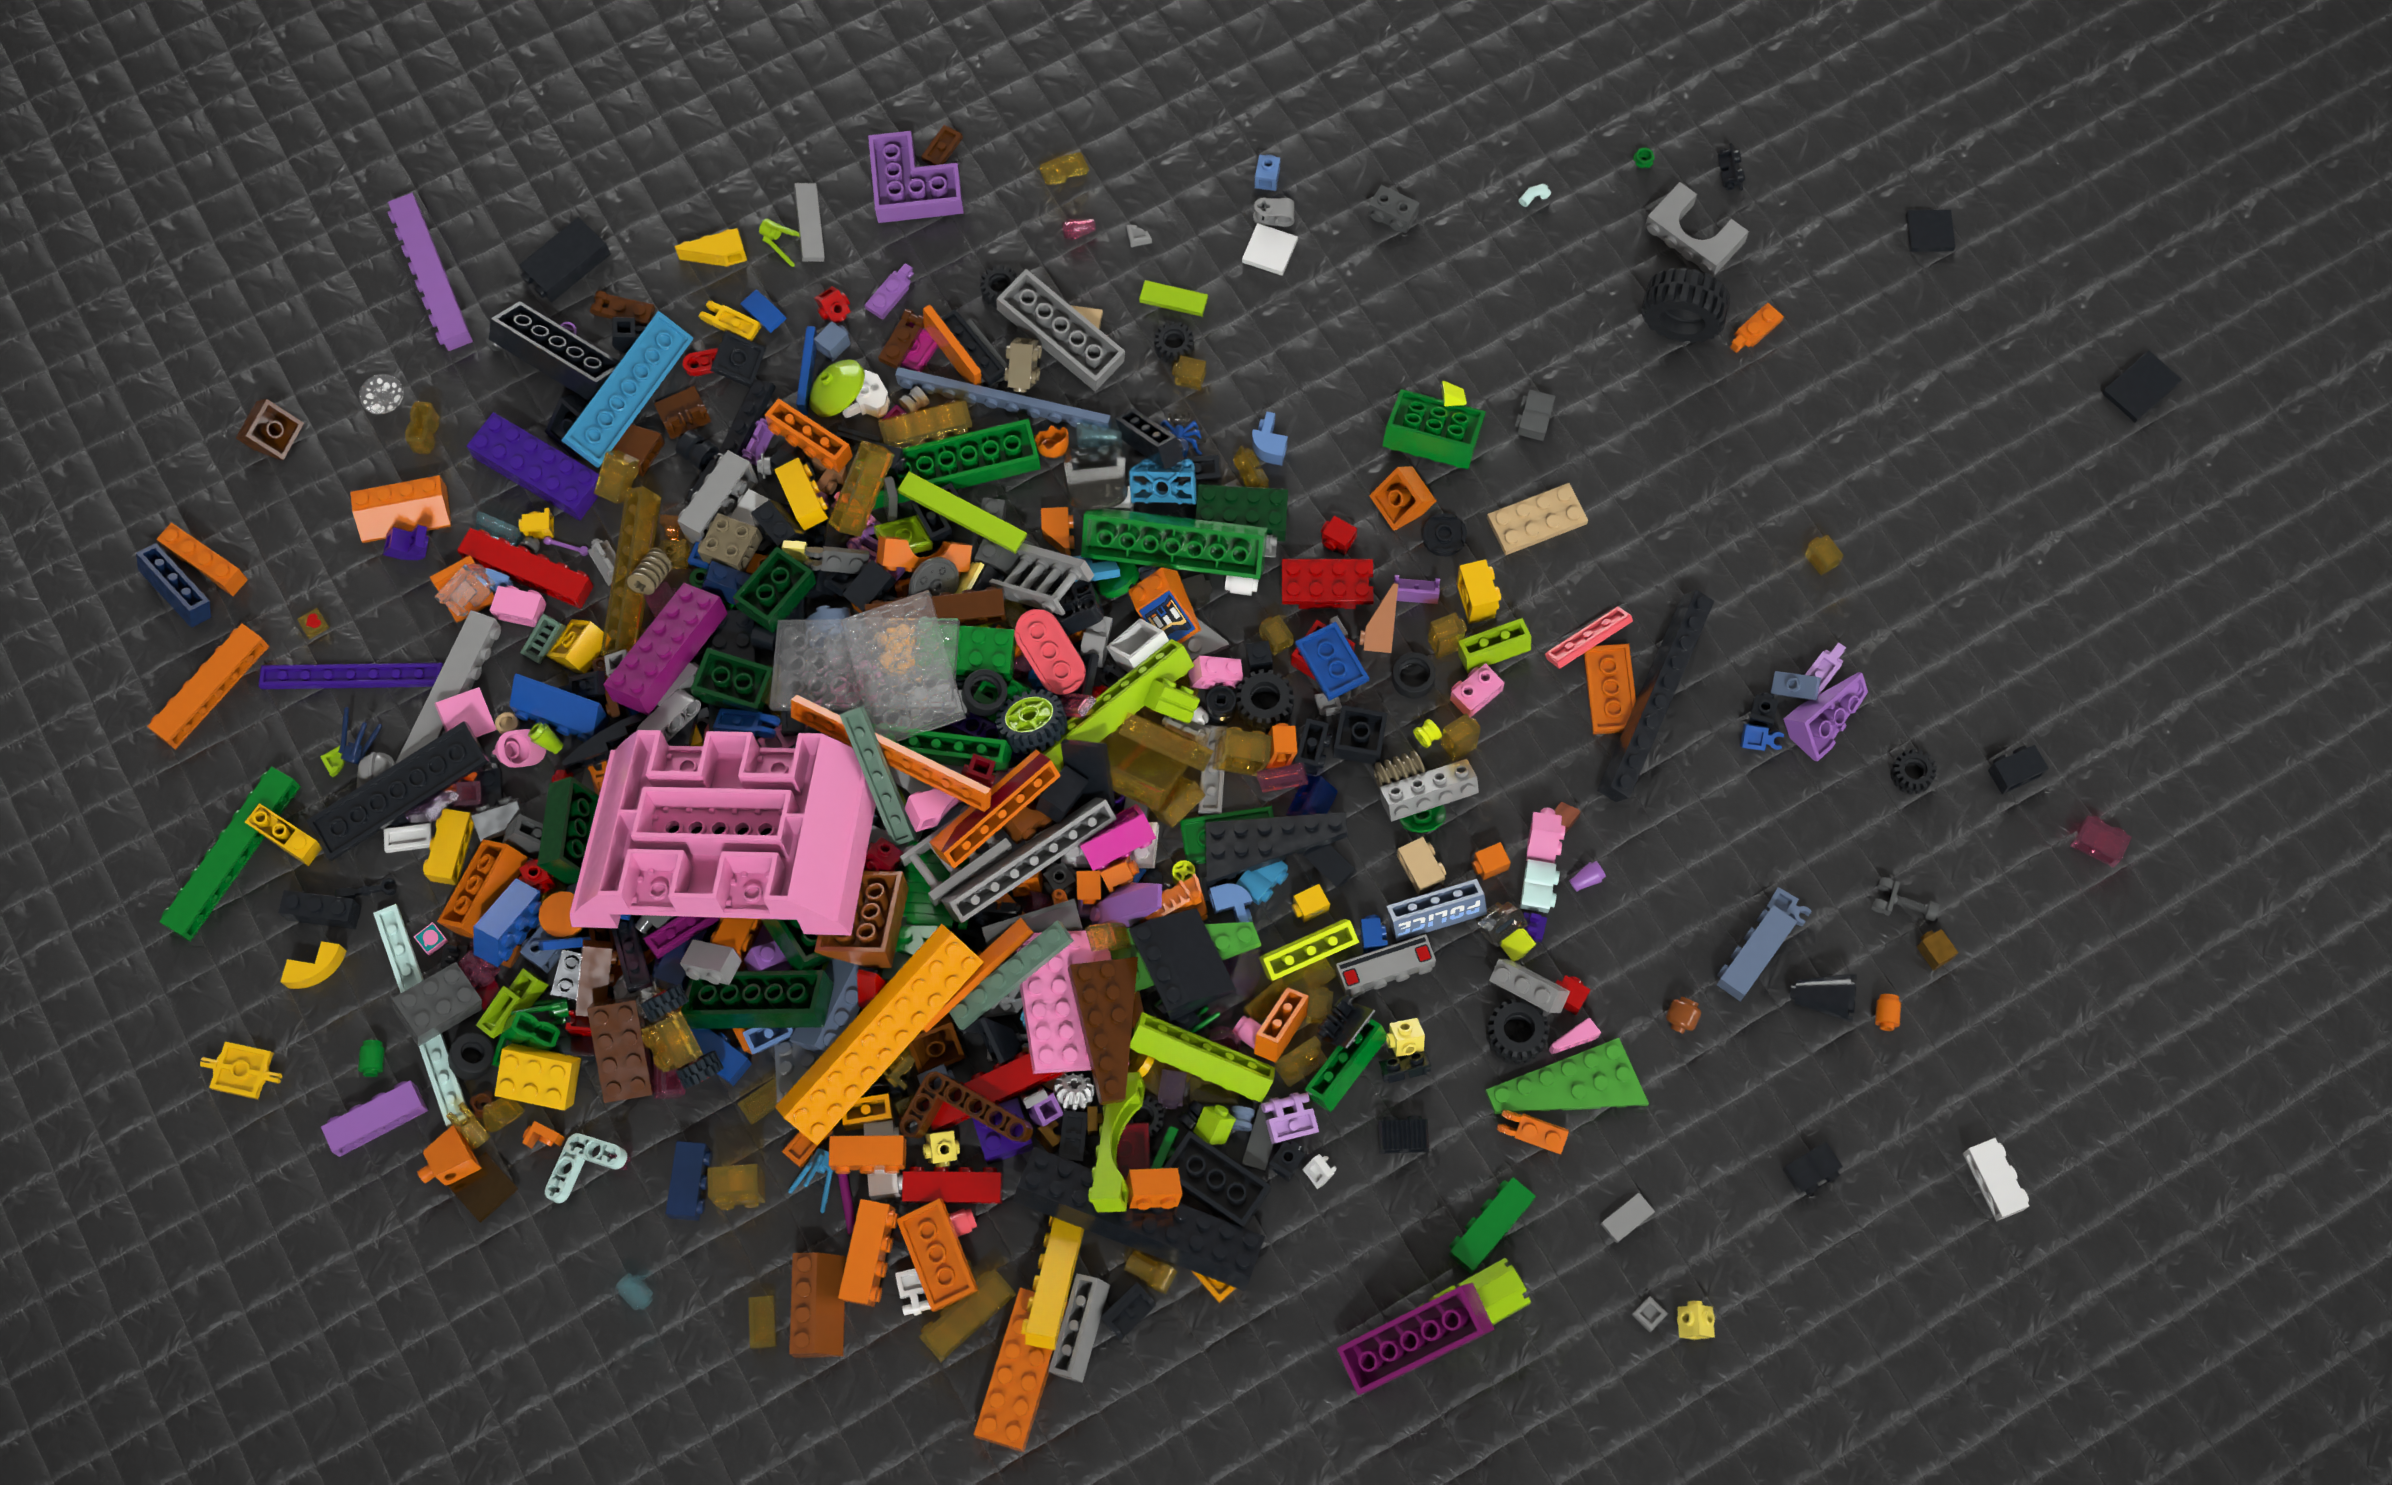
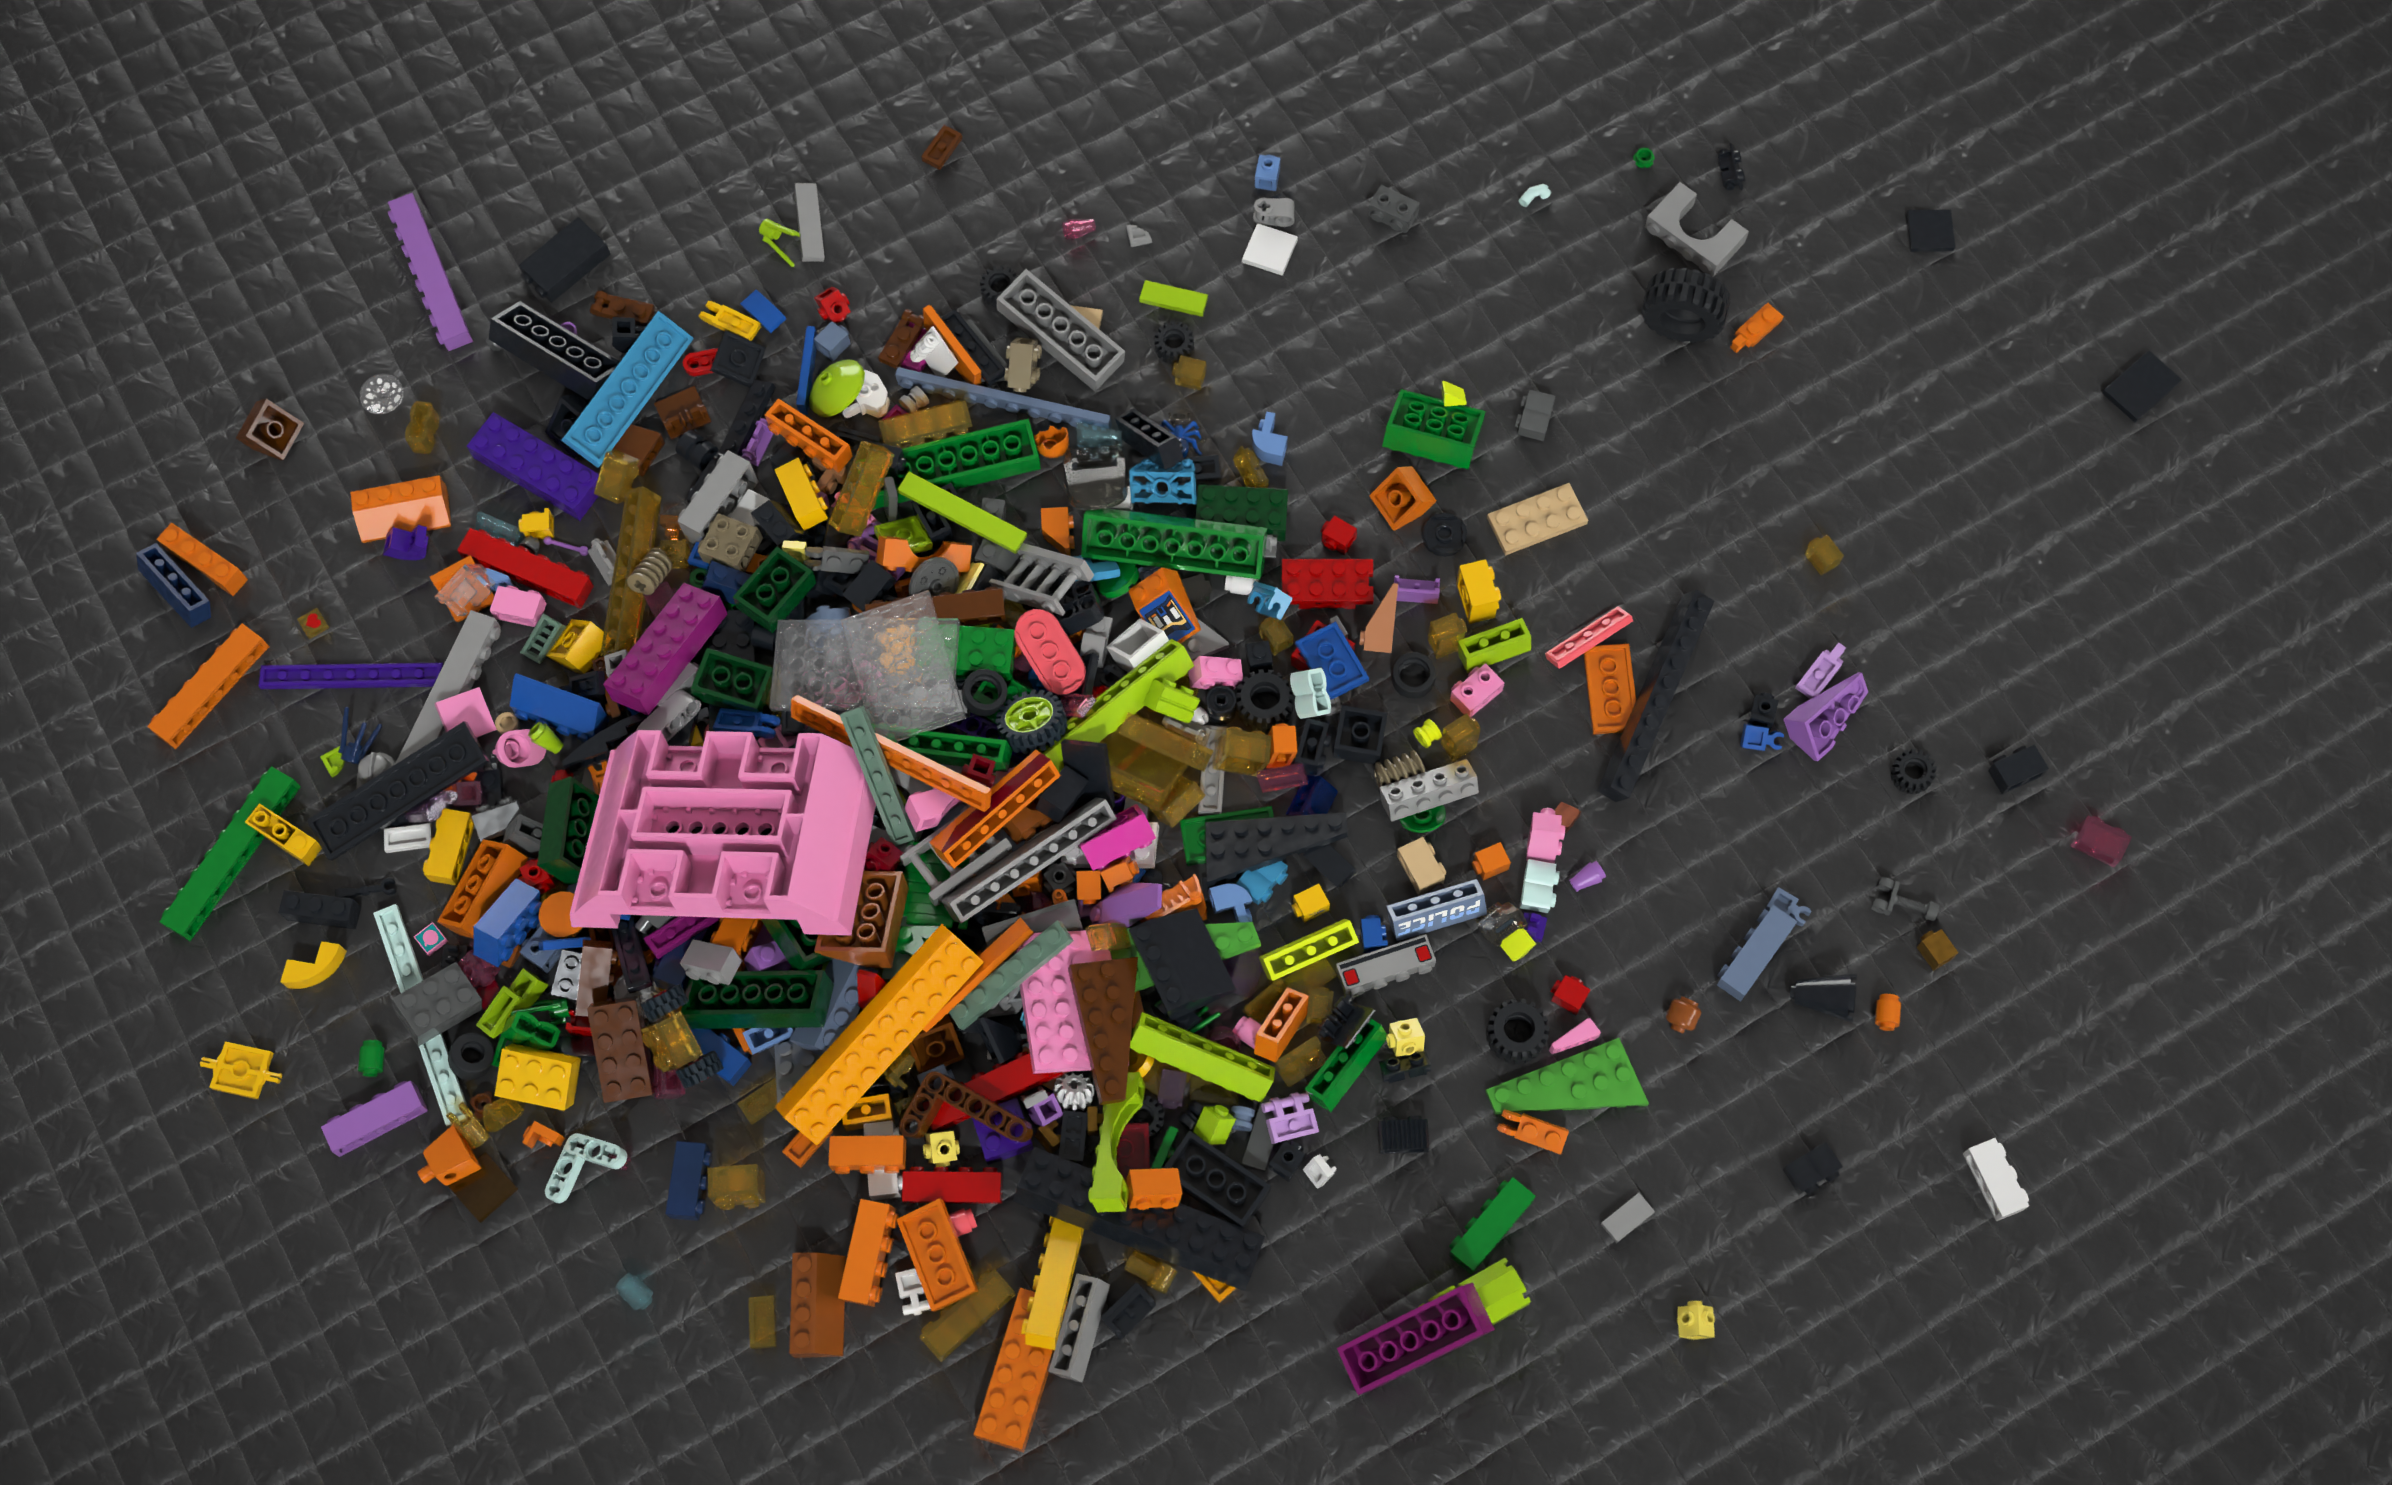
(715, 249): yellow slope -> none
(764, 466): light grey plate -> none
(818, 1163): dark azure plant -> none
(847, 1202): magenta bar -> none
(890, 292): medium lavender hinge -> none
(908, 190): medium lavender brick -> none
(935, 353): none -> white hinge
(1061, 168): clear yellow slope -> none
(1182, 869): neon yellow wheel -> none
(1272, 600): none -> dark azure hinge
(1310, 693): none -> light aqua brick
(1529, 986): light grey brick -> none
(1649, 1314): light grey tile -> none
(1795, 685): sand blue plate -> none

